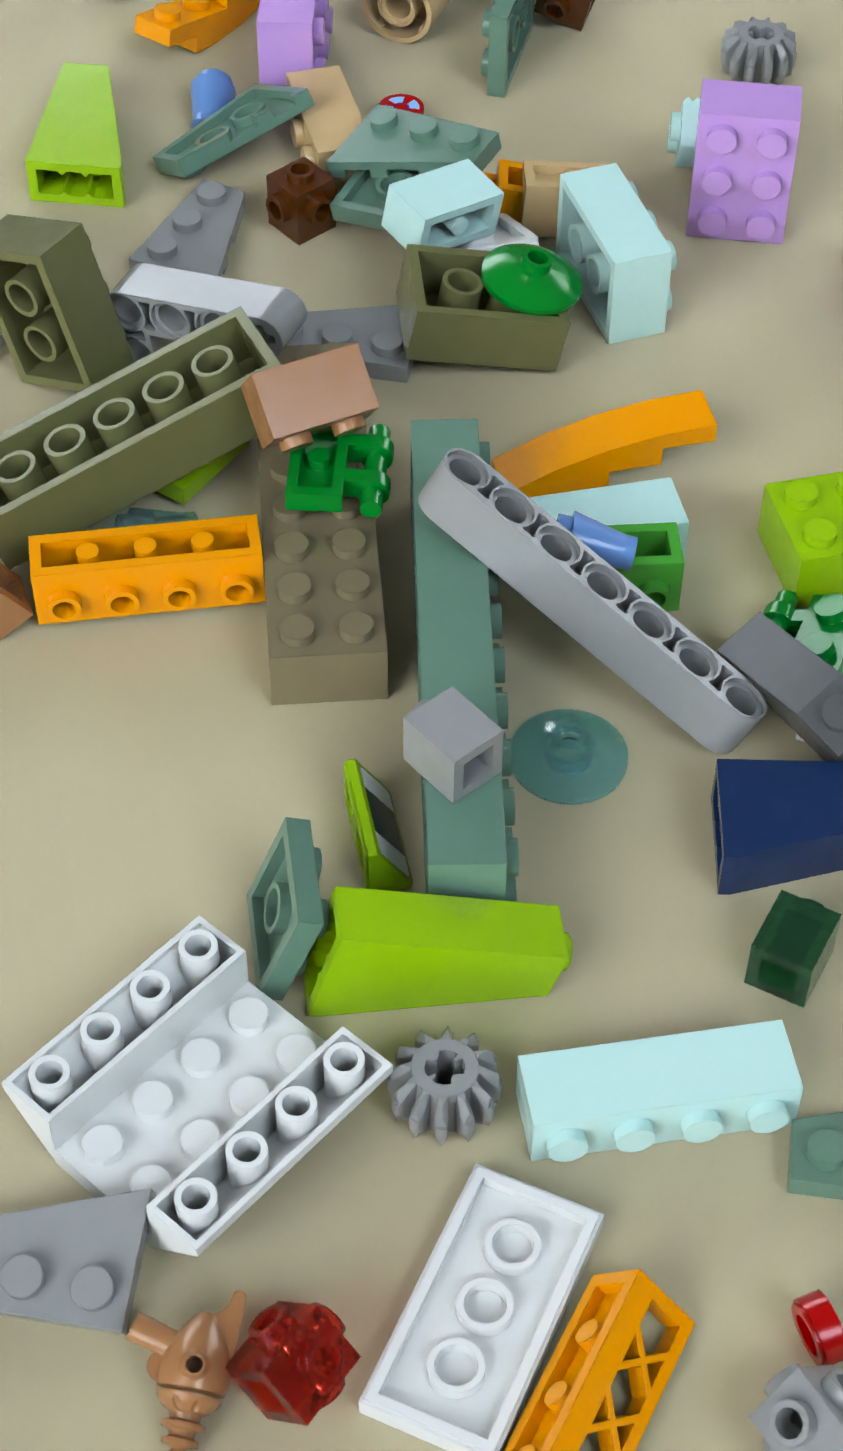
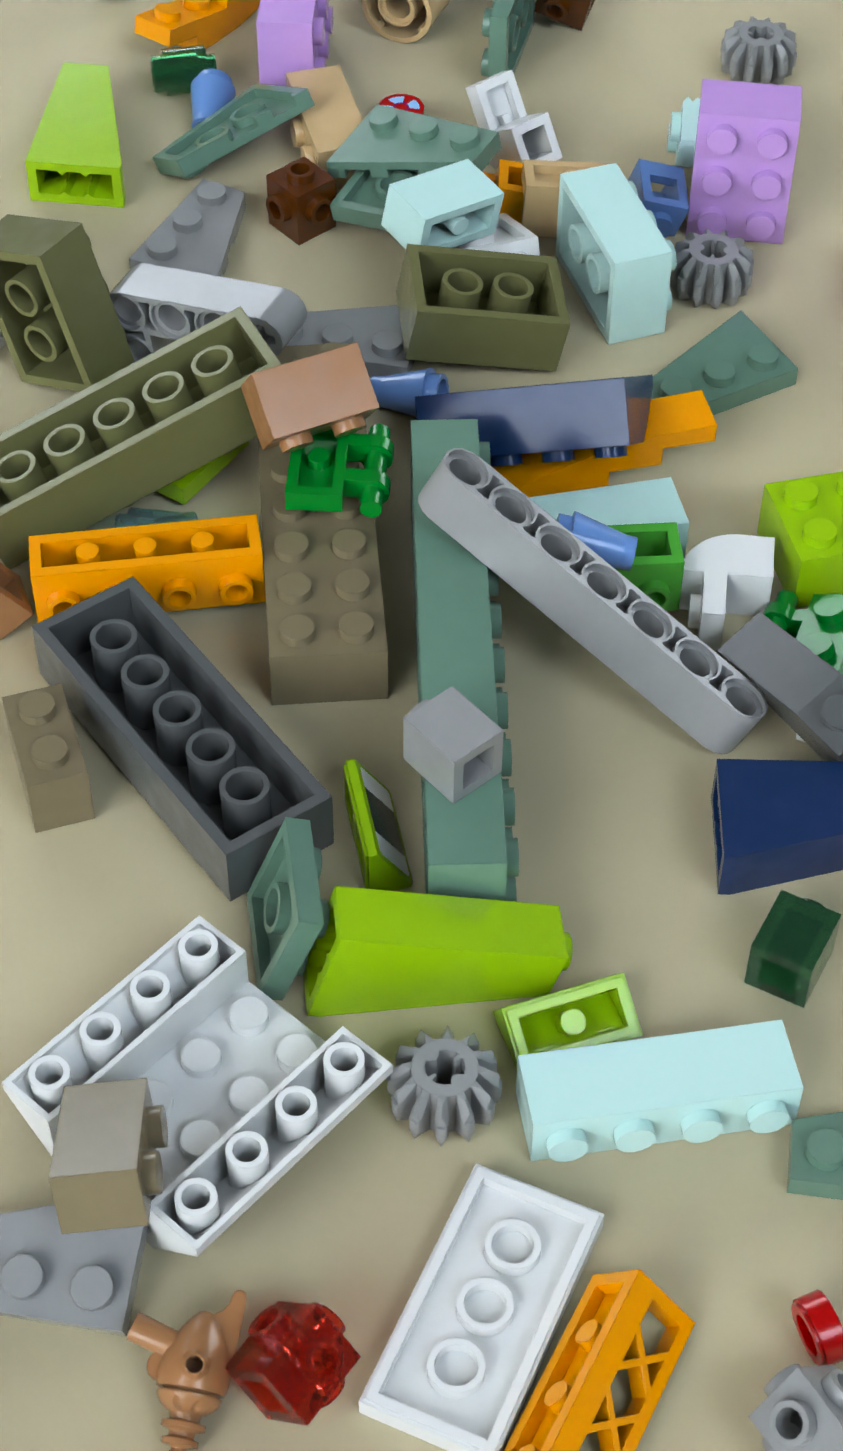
(48, 758): none -> dark tan brick
(107, 1156): none -> dark tan brick
(177, 67): none -> clear green brick
(180, 732): none -> dark grey brick
(399, 390): none -> medium blue cone
(501, 109): none -> white brick
(531, 279): green dish -> none
(551, 417): none -> slope
(568, 756): clear light blue dish -> none
(570, 1018): none -> lime slope
(671, 203): none -> medium blue brick
(712, 268): none -> light grey gear
(726, 577): none -> white brick
(729, 367): none -> sand green wing

